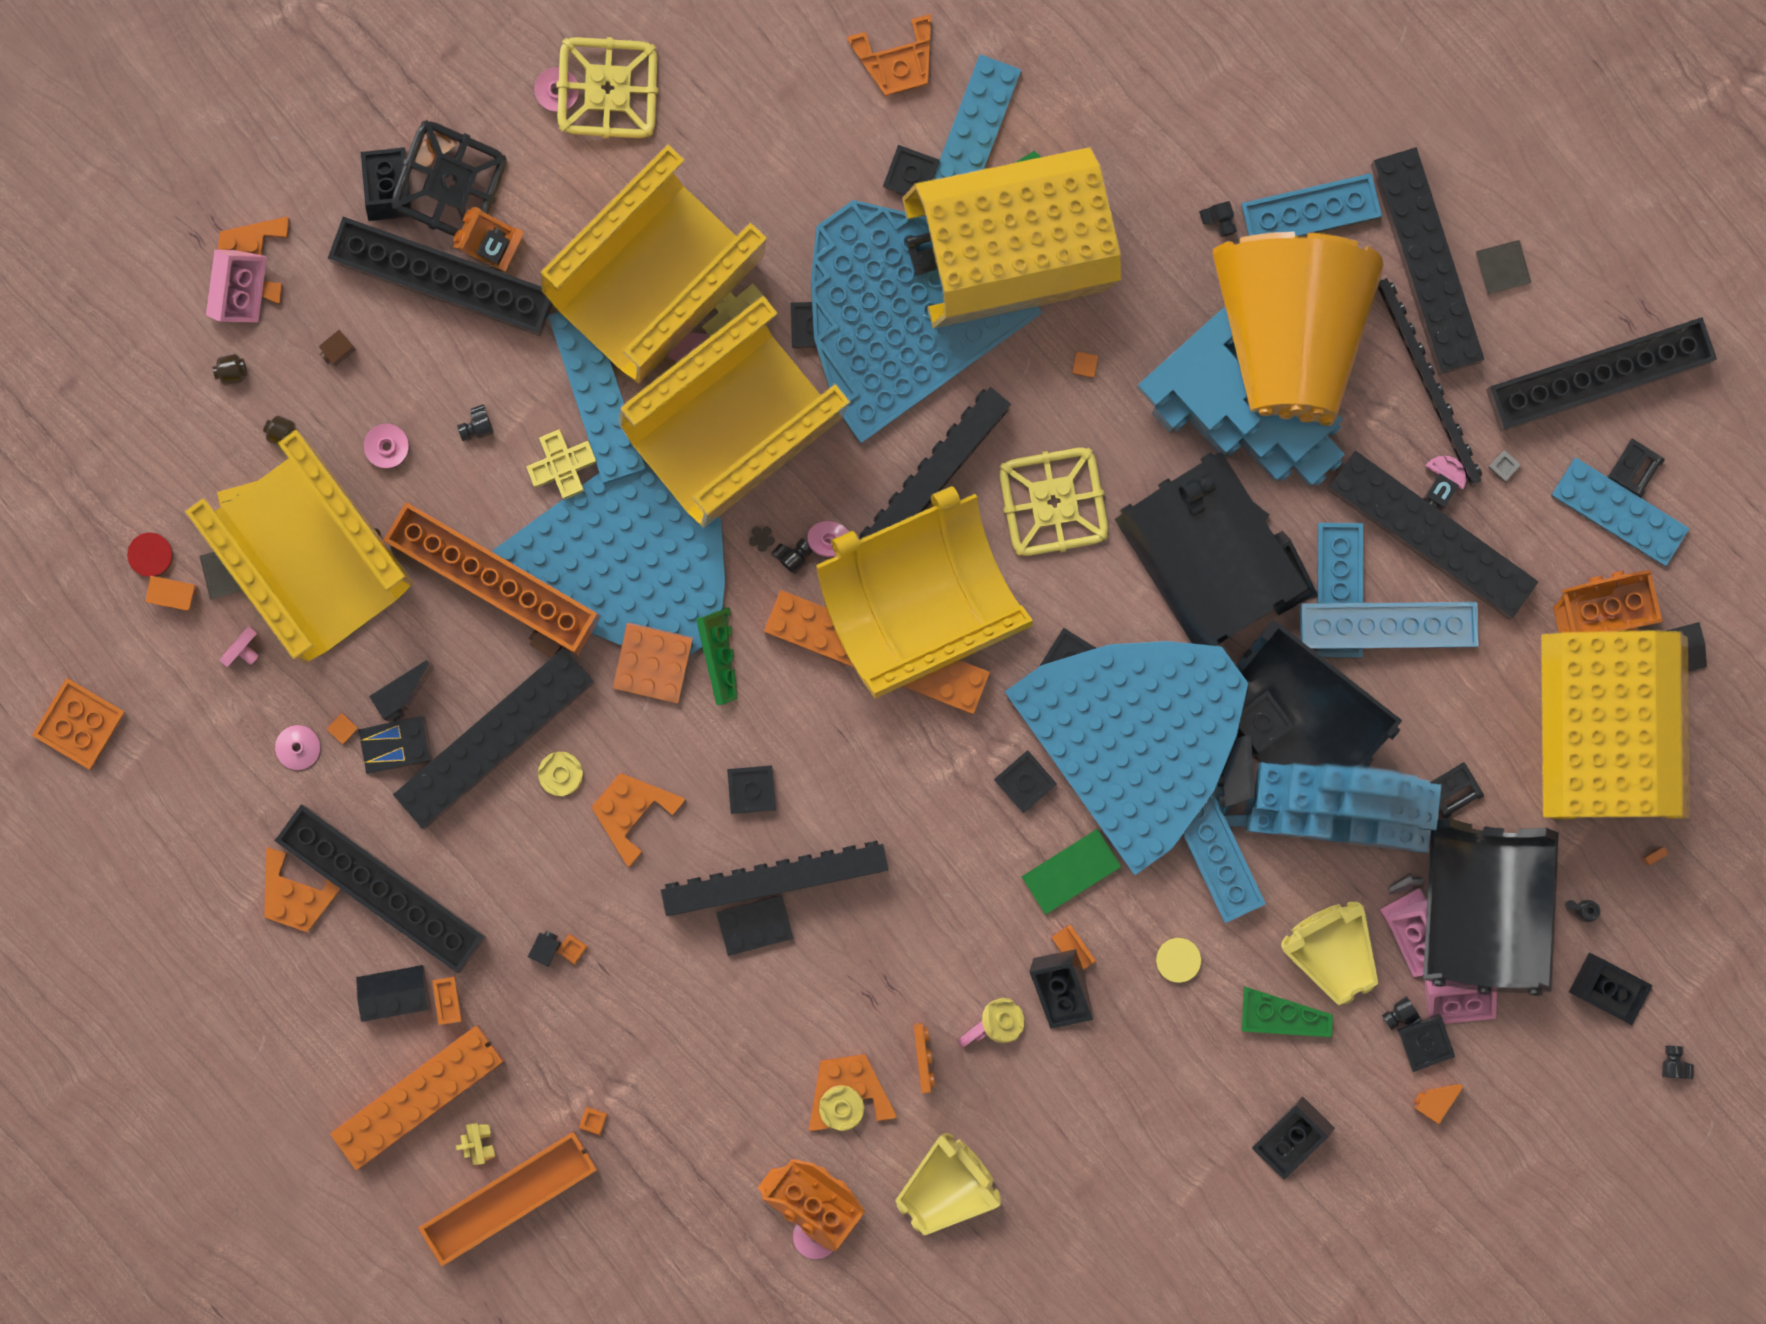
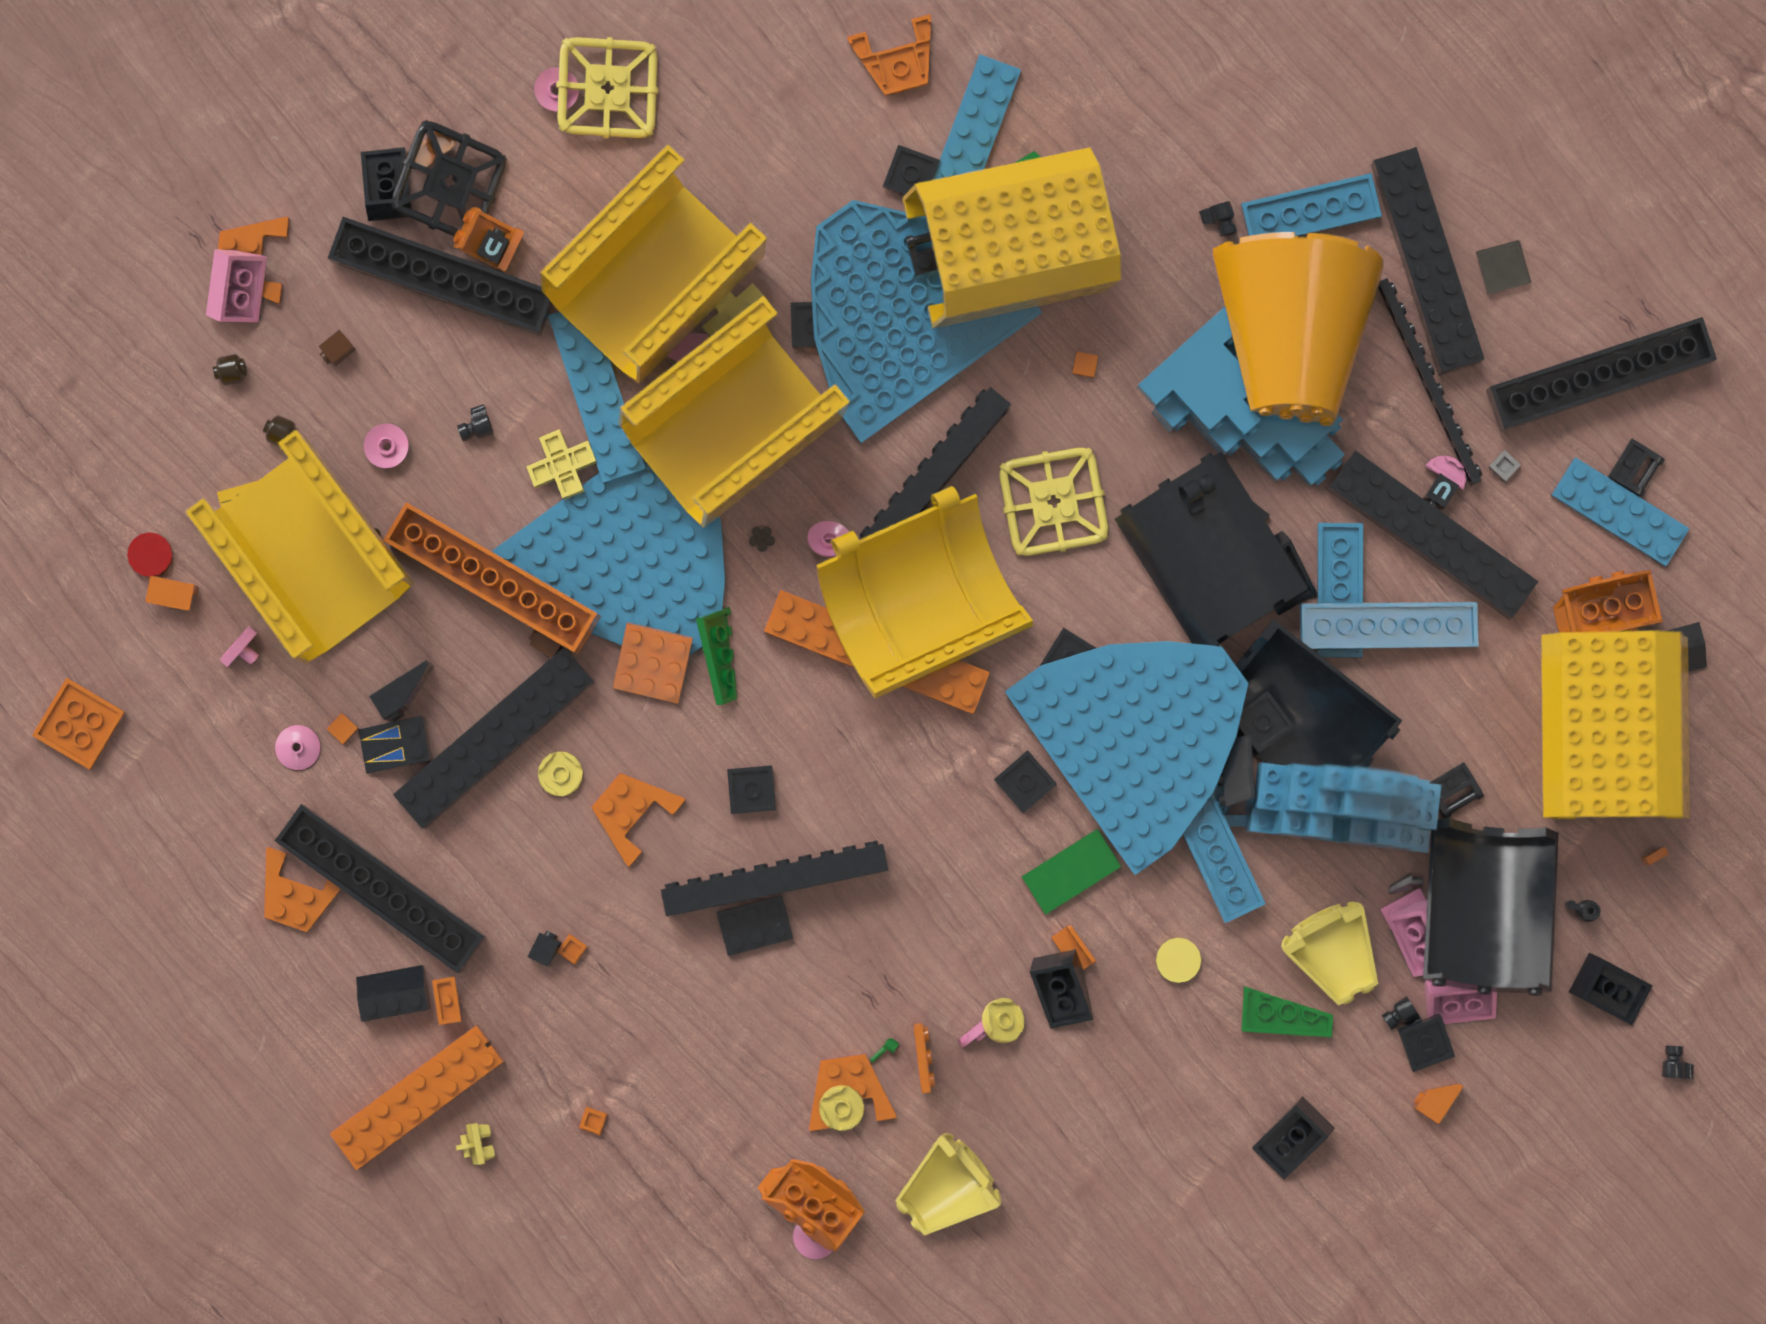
(217, 577): clear smoke tile -> none
(508, 1198): orange piece -> none
(793, 558): black piece -> none
(889, 1045): none -> green hand

